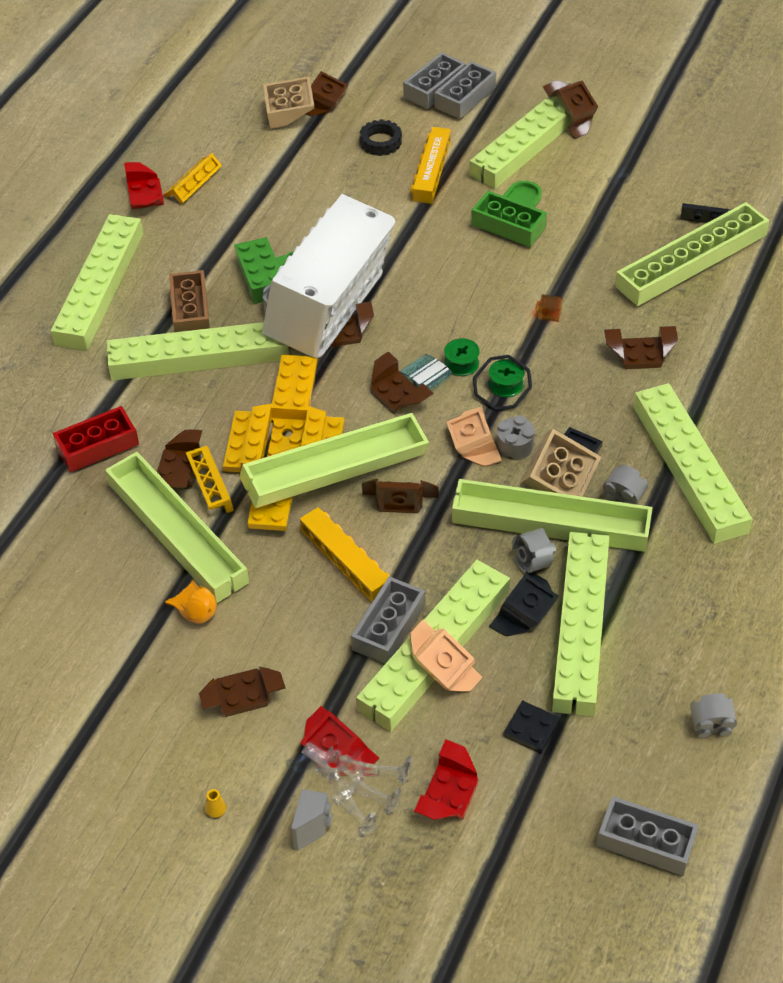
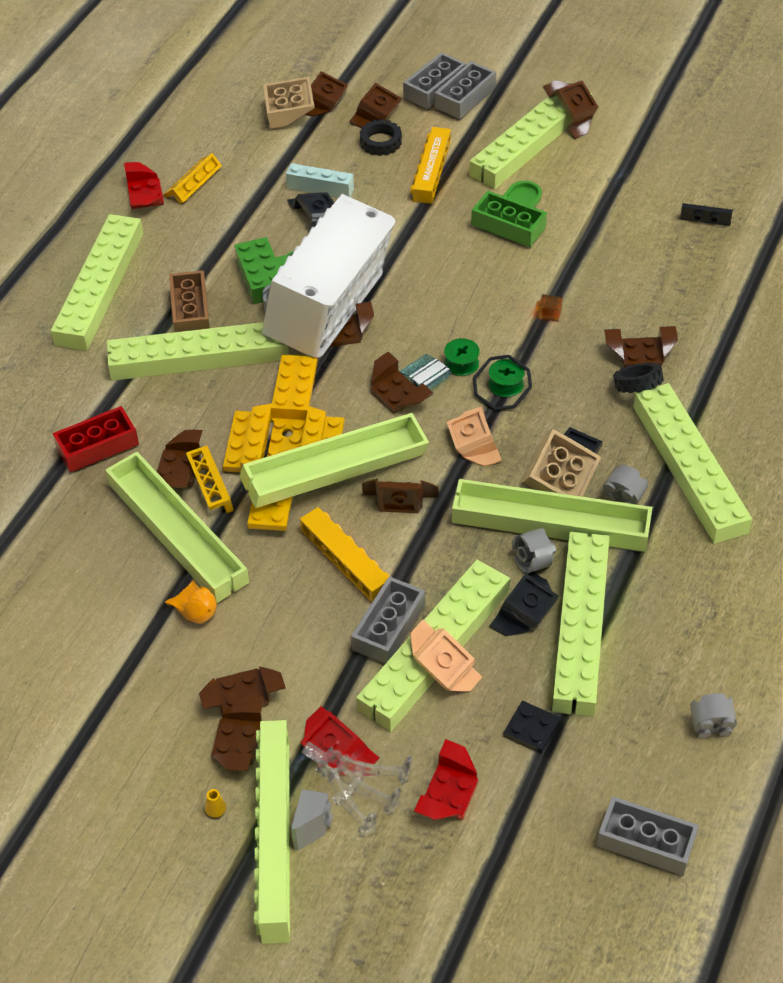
(236, 734): none -> reddish brown piece
(272, 833): none -> yellowish green piece
(313, 204): none -> black piece
(319, 180): none -> light aqua brick
(375, 105): none -> reddish brown piece
(515, 437): light grey brick -> none
(638, 377): none -> black tyre
(691, 254): yellowish green brick -> none

